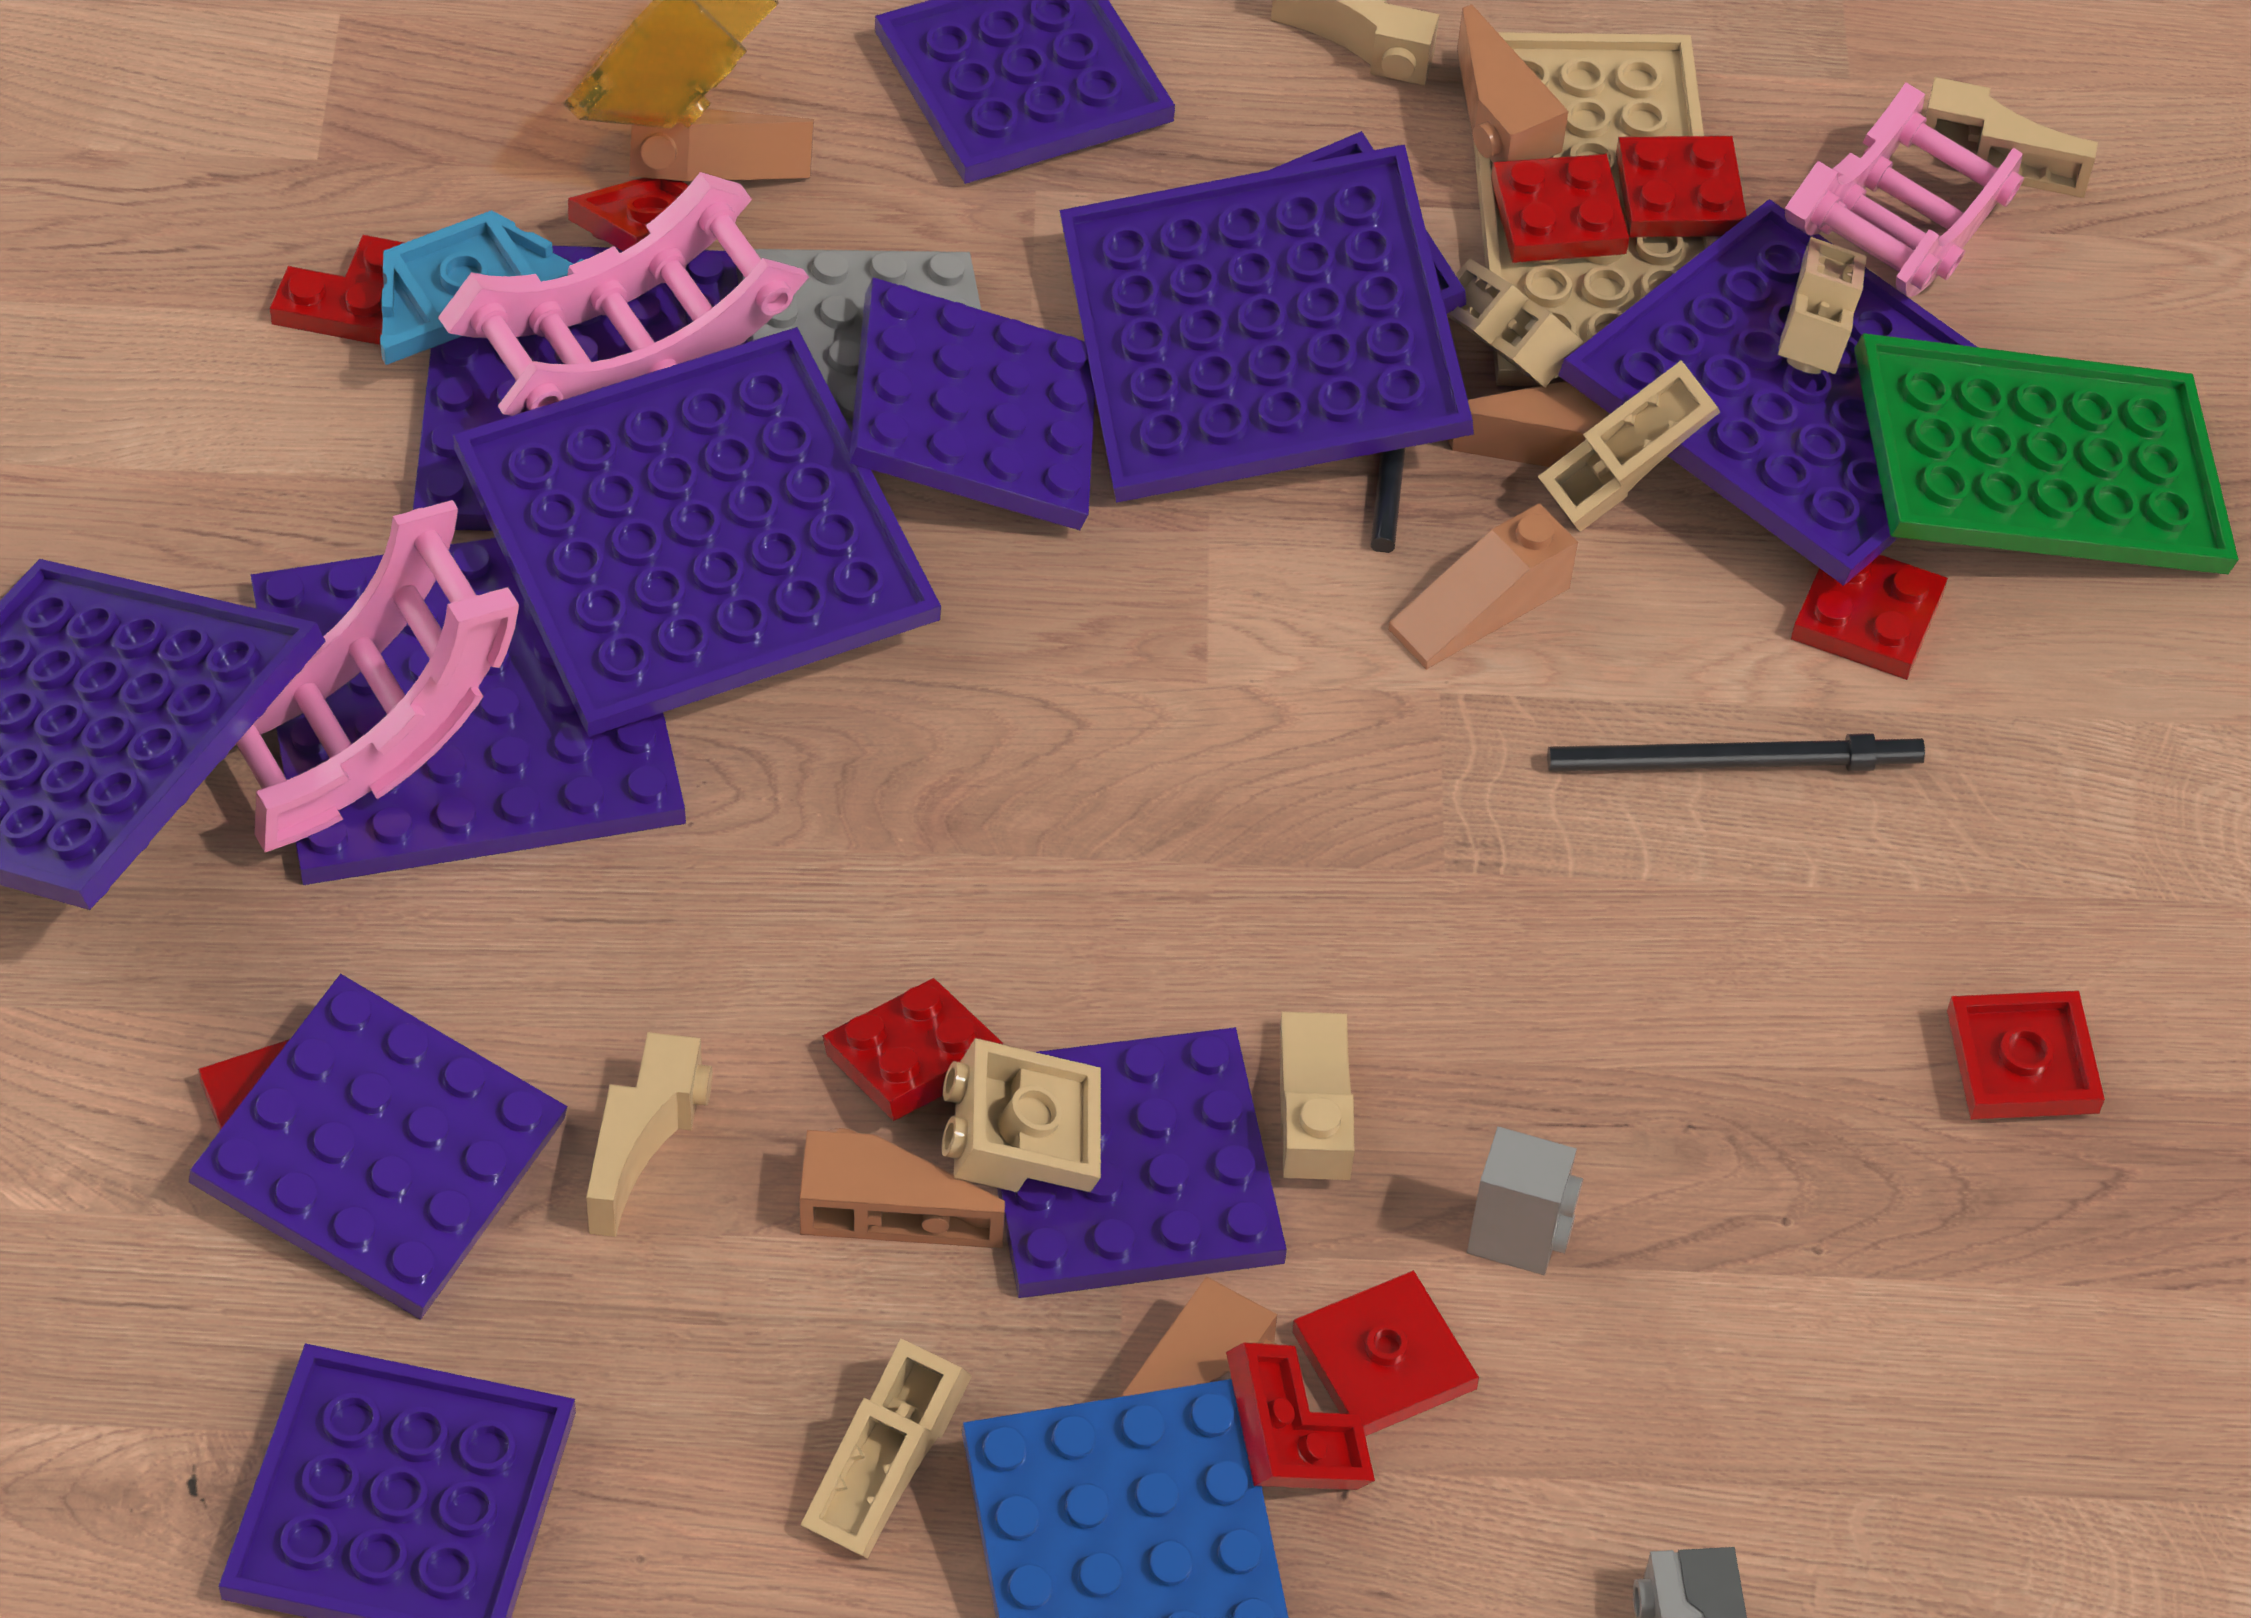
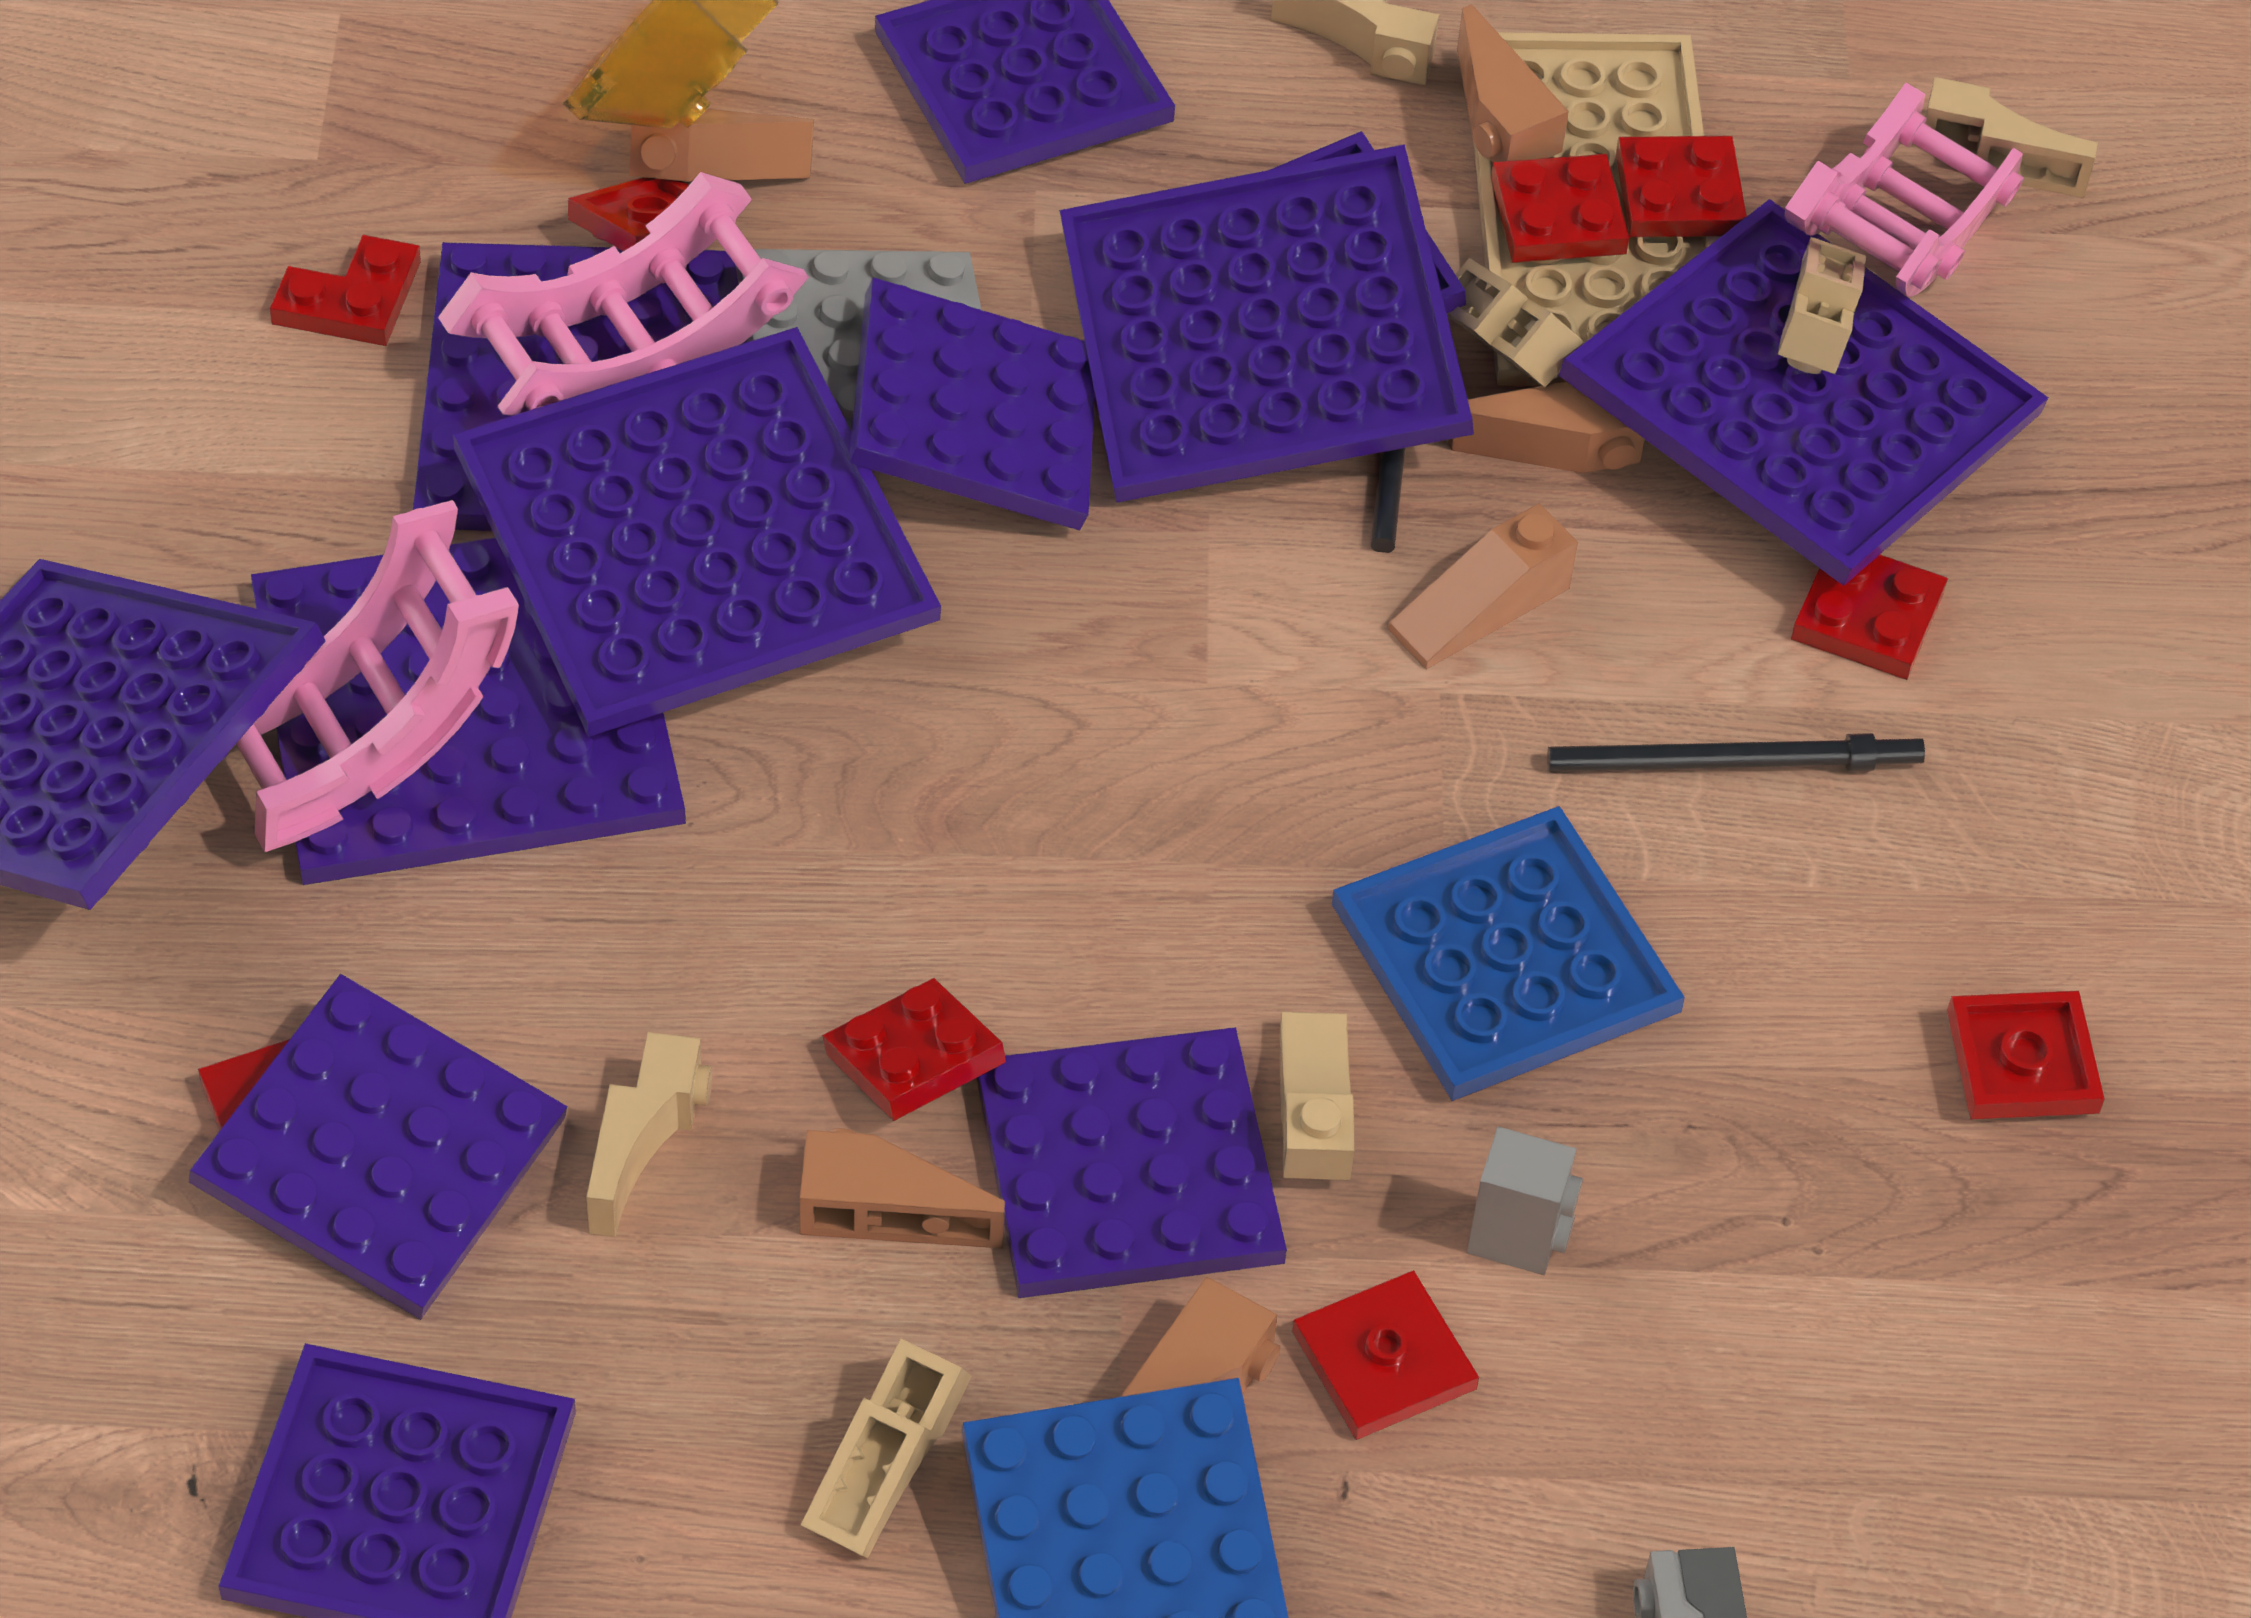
(431, 269): dark azure wing -> none
(1023, 1118): tan plate -> none
(1281, 1434): red plate -> none
(1506, 952): none -> blue plate
(1628, 445): tan slope -> none
(2043, 455): green plate -> none

